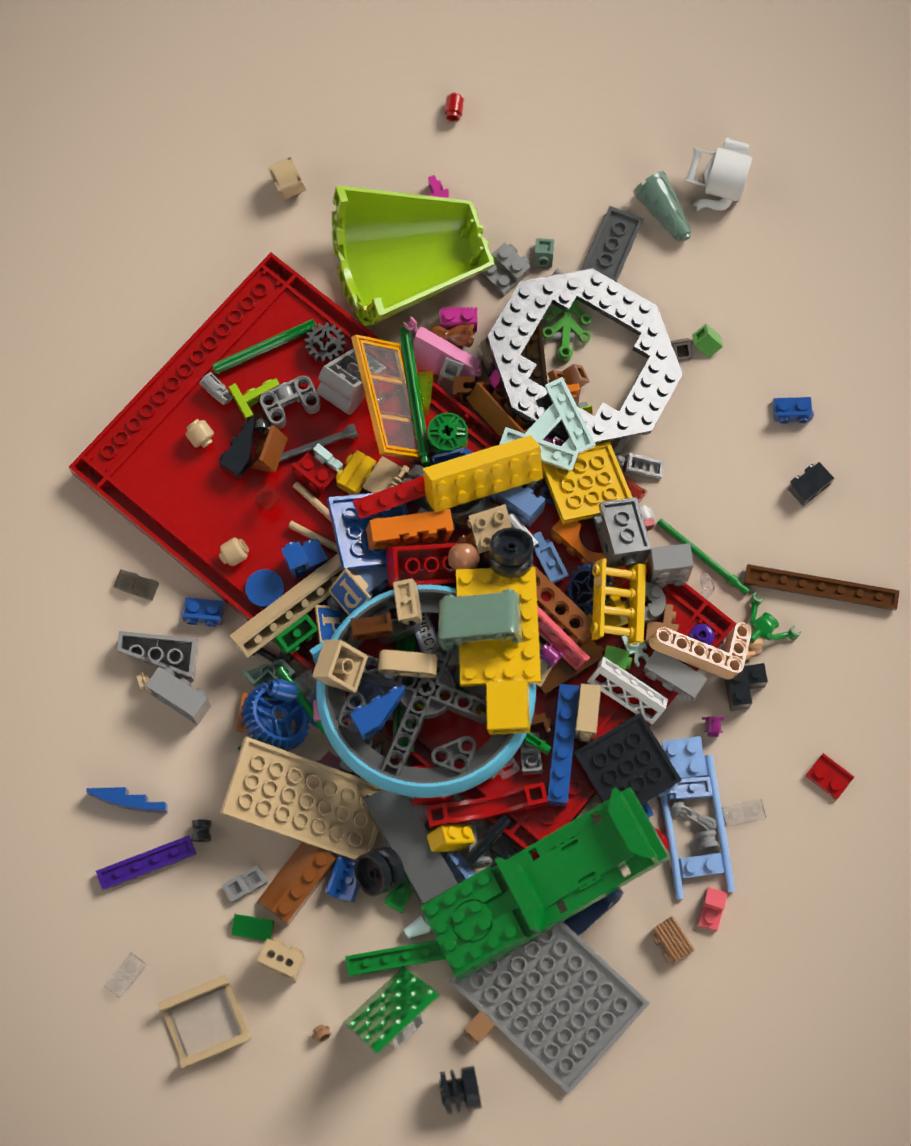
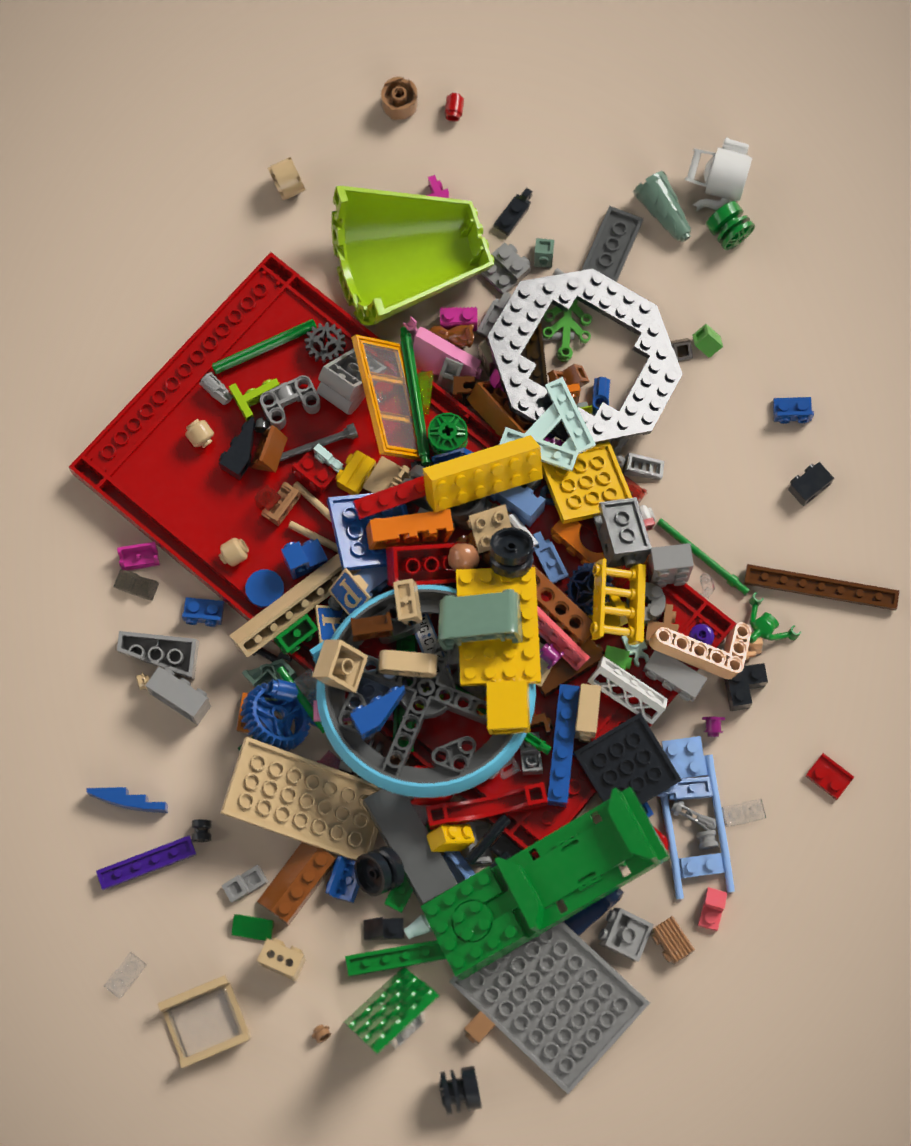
(138, 556): none -> dark pink hinge
(289, 497): none -> medium nougat hinge
(383, 929): none -> black slope
(399, 98): none -> medium nougat brick
(492, 315): none -> light grey hinge
(514, 212): none -> black hinge
(600, 392): none -> blue piece
(625, 933): none -> light grey plate
(730, 225): none -> green wheel

